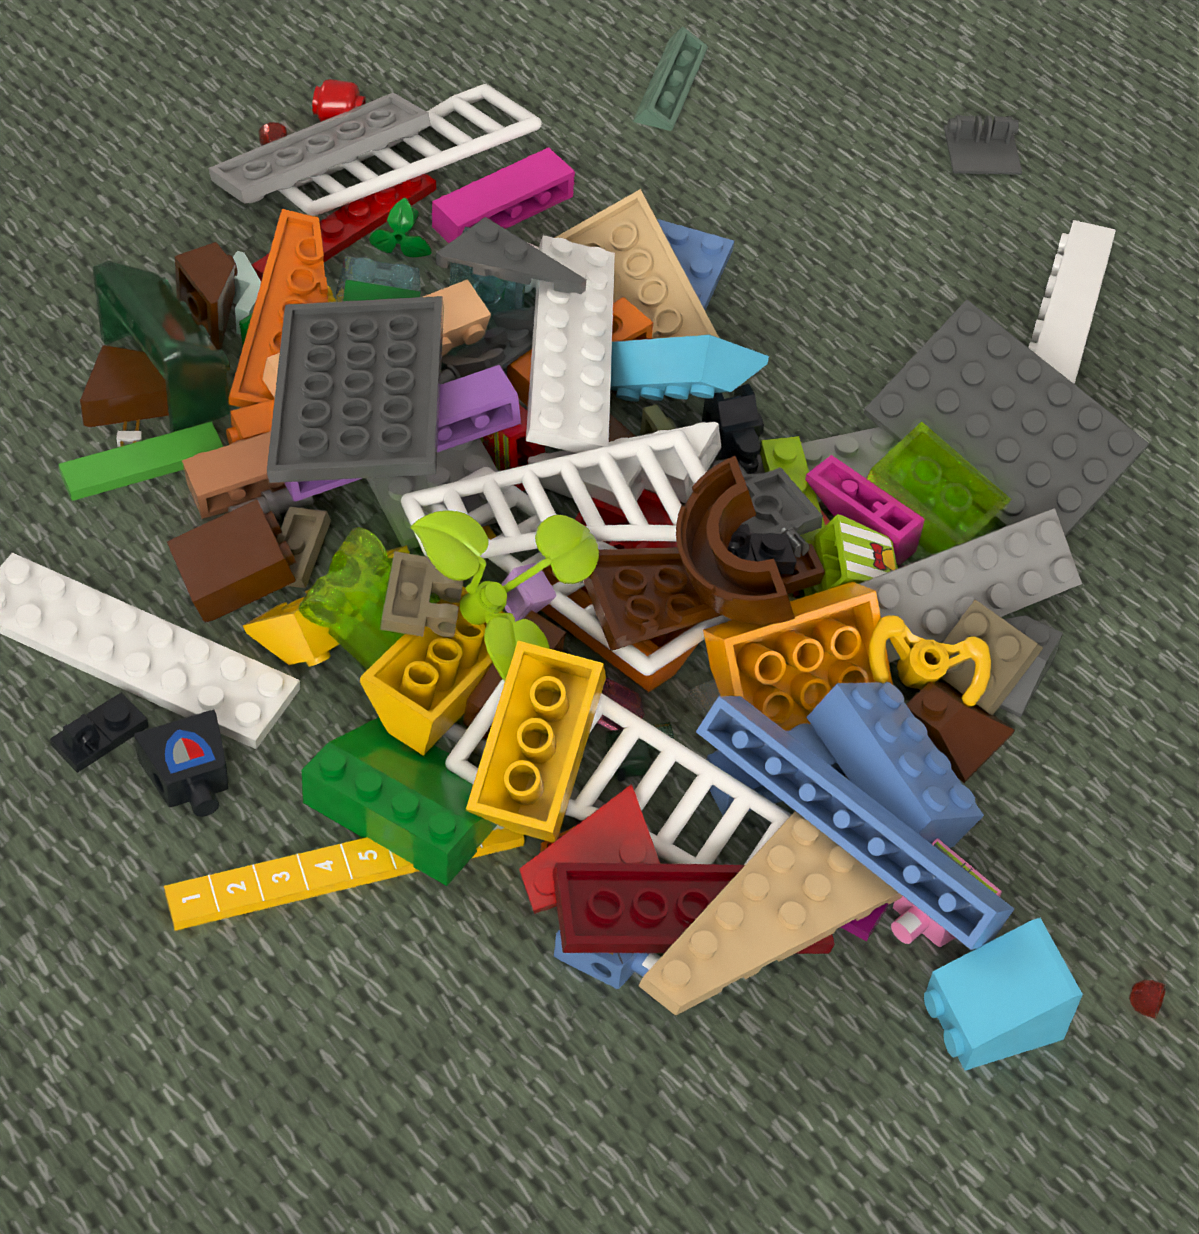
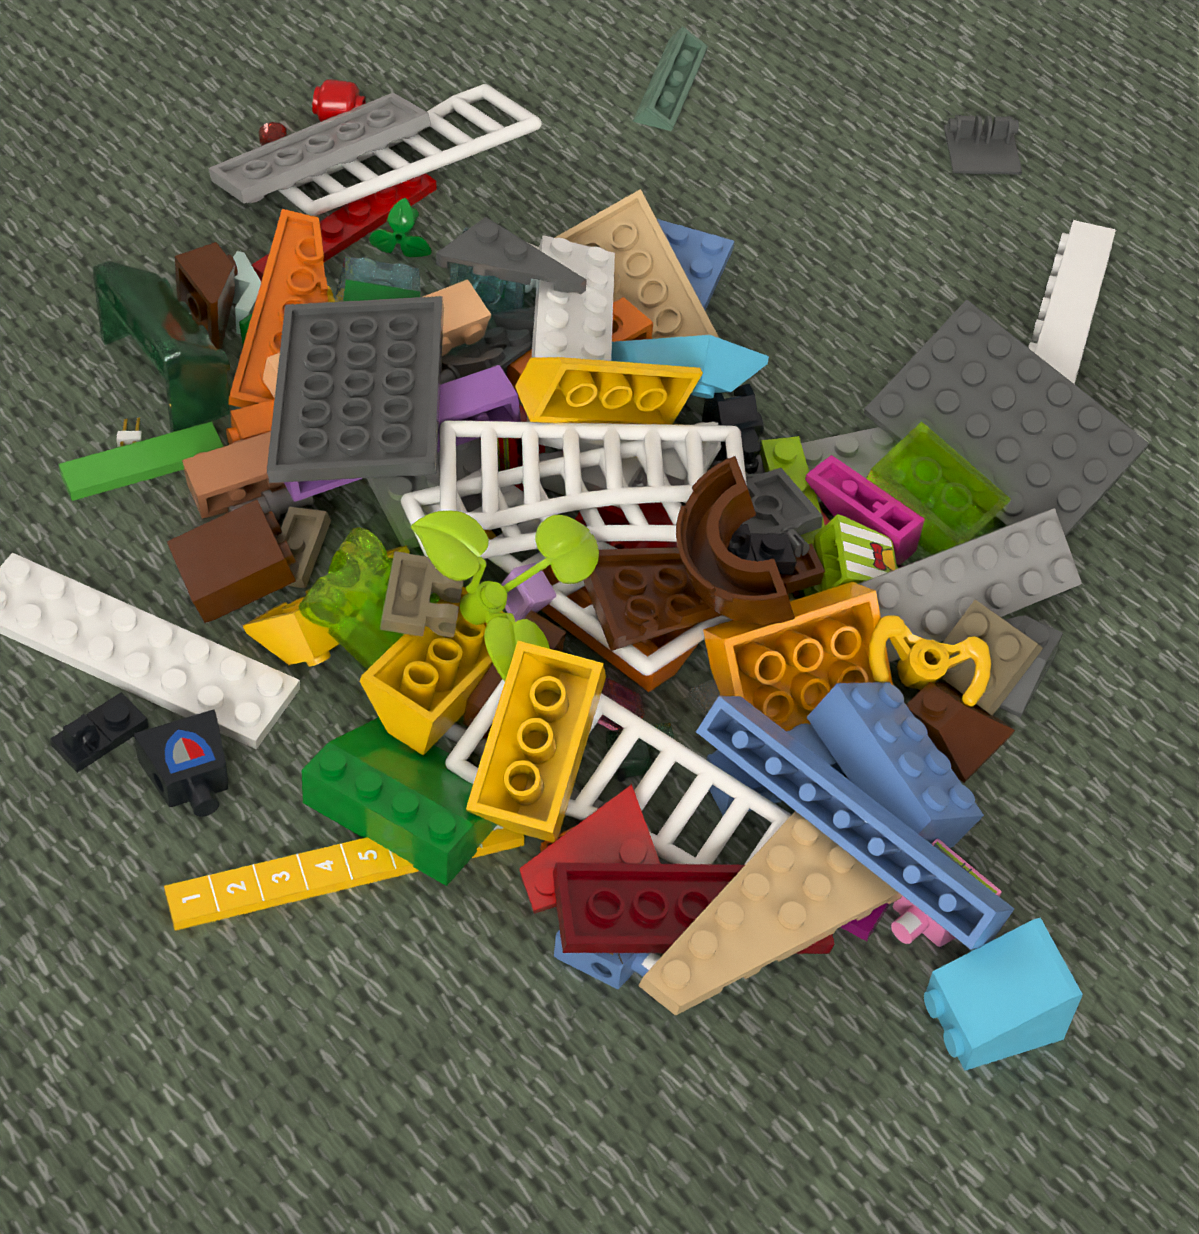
(123, 389): reddish brown slope -> none
(505, 195): dark pink brick -> none
(571, 433): none -> white bar
(604, 391): none -> yellow slope
(1147, 997): clear red hinge -> none

